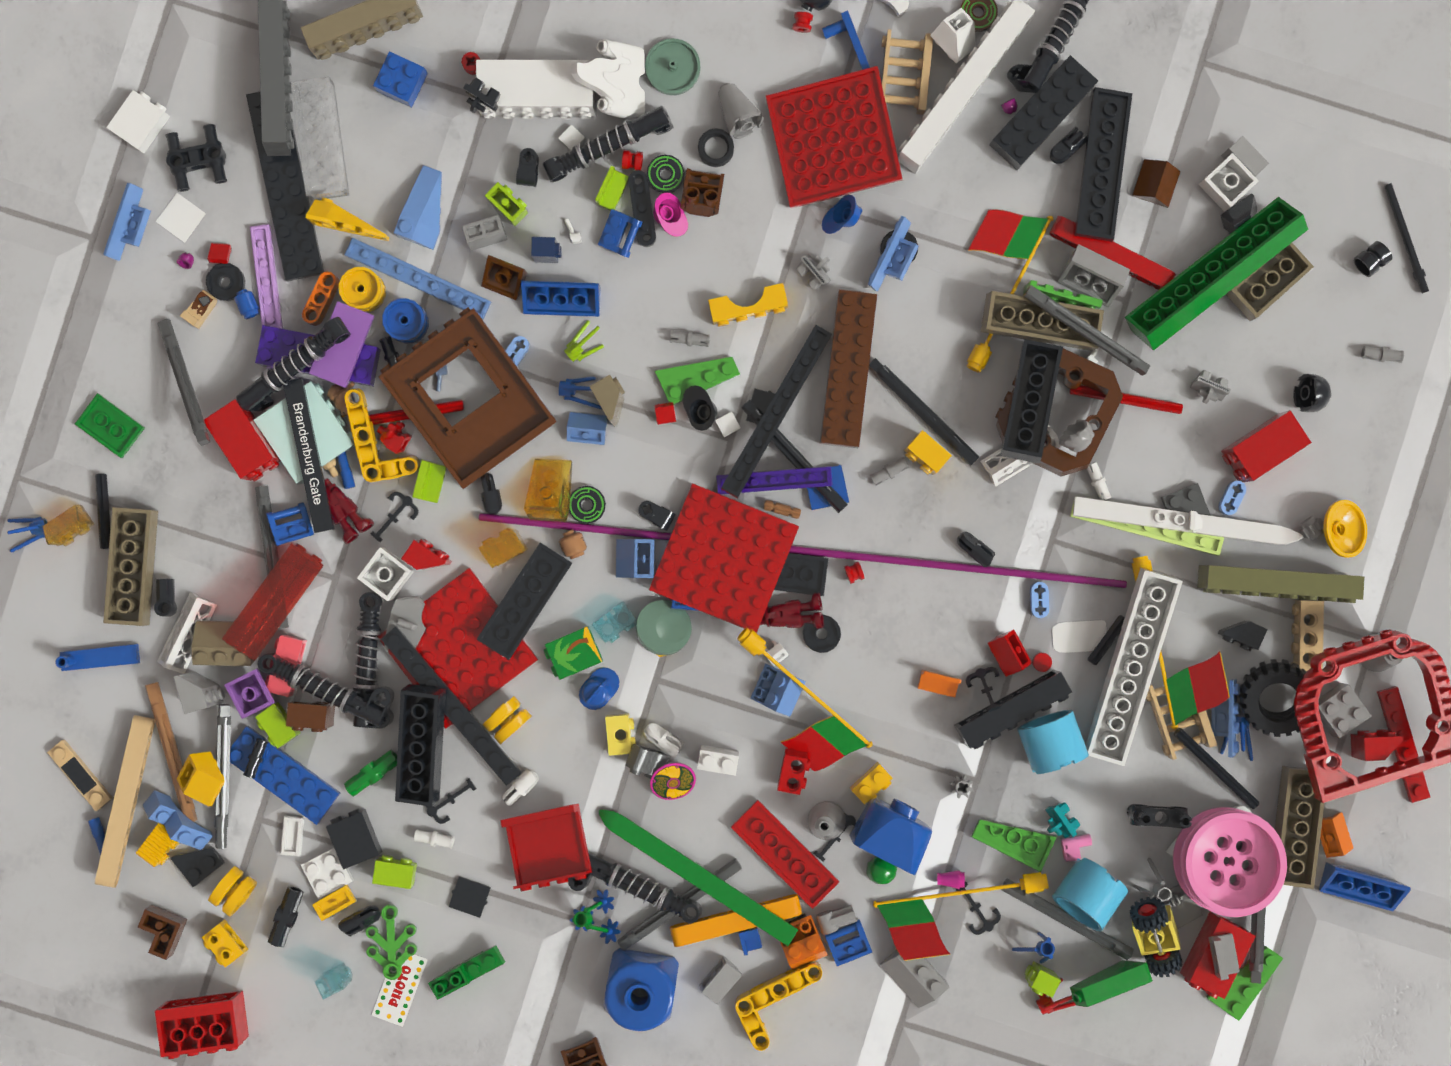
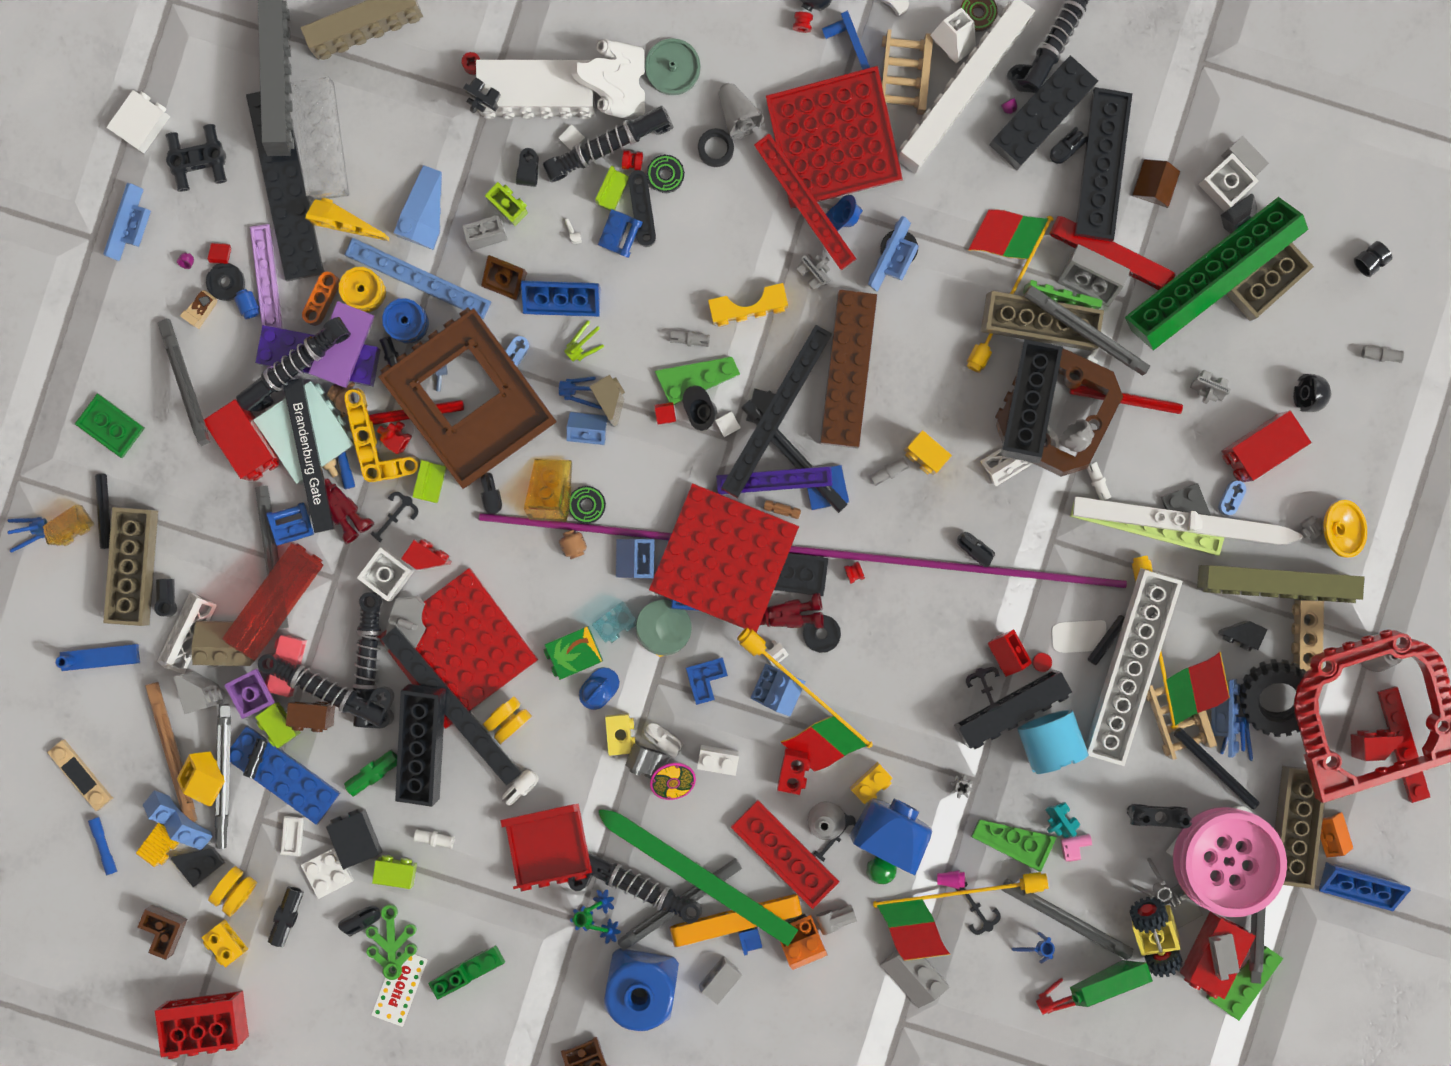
(125, 801): tan beam -> none
(180, 217): white sticker -> none
(334, 902): yellow plate -> none
(334, 980): clear light blue brick -> none
(400, 79): blue brick -> none
(432, 811): black piece -> none
(469, 897): black piece -> none
(503, 548): clear yellow slope -> none
(524, 601): black plate -> none
(545, 250): dark blue brick -> none
(660, 516): black piece -> none
(670, 215): dark pink piece -> none
(700, 678): none -> blue plate
(702, 193): reddish brown slope -> none
(765, 995): yellow beam -> none
(805, 202): none -> red plate
(851, 948): blue plate -> none
(924, 412): black piece -> none
(938, 683): orange panel -> none
(1034, 601): light blue beam -> none
(1042, 979): lime brick -> none
(1090, 894): medium azure brick -> none
(1342, 710): light grey brick -> none
(1419, 273): black bar -> none

